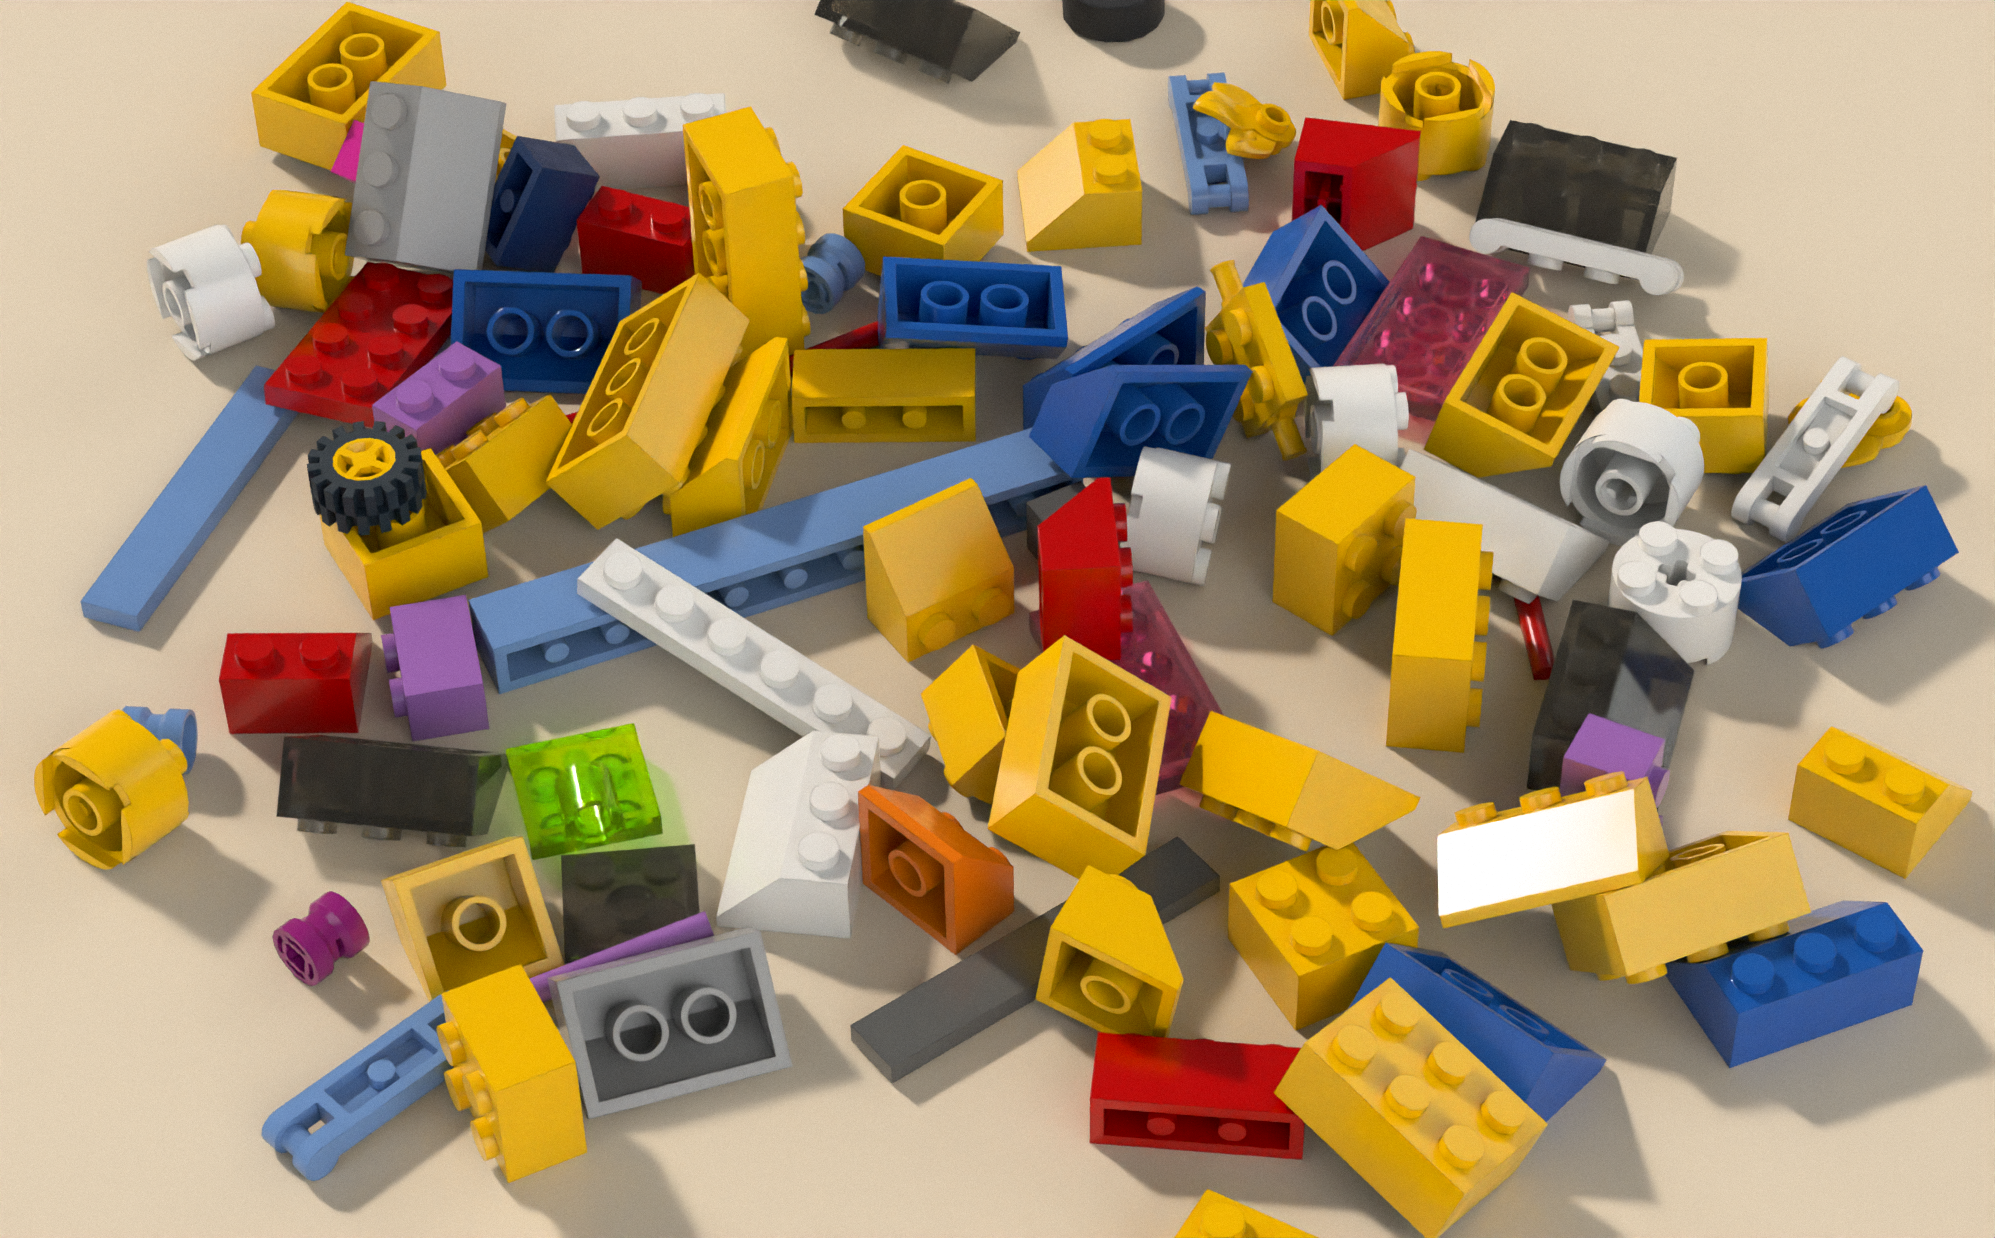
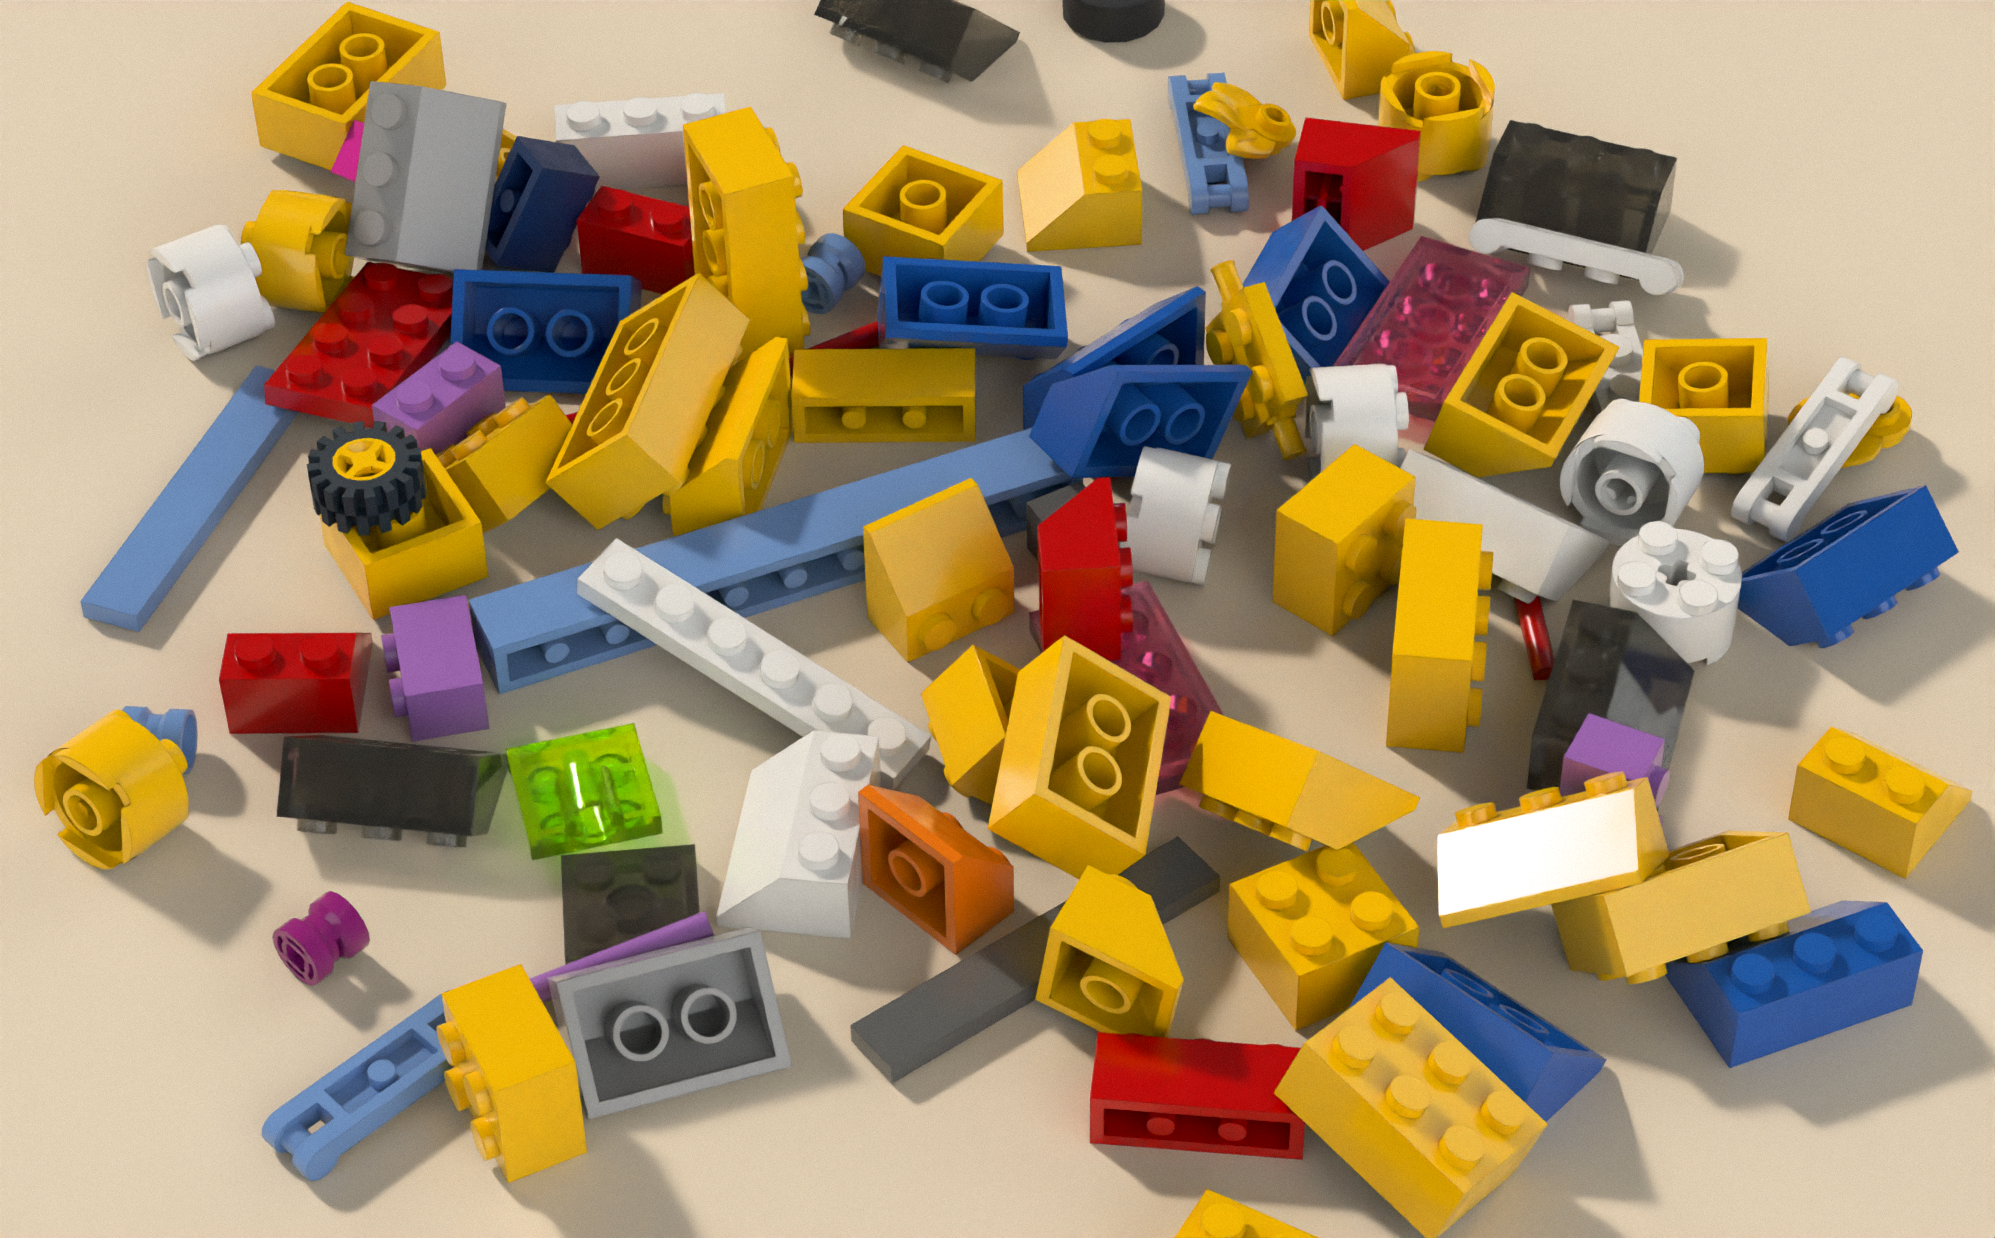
(473, 916): yellow slope -> none

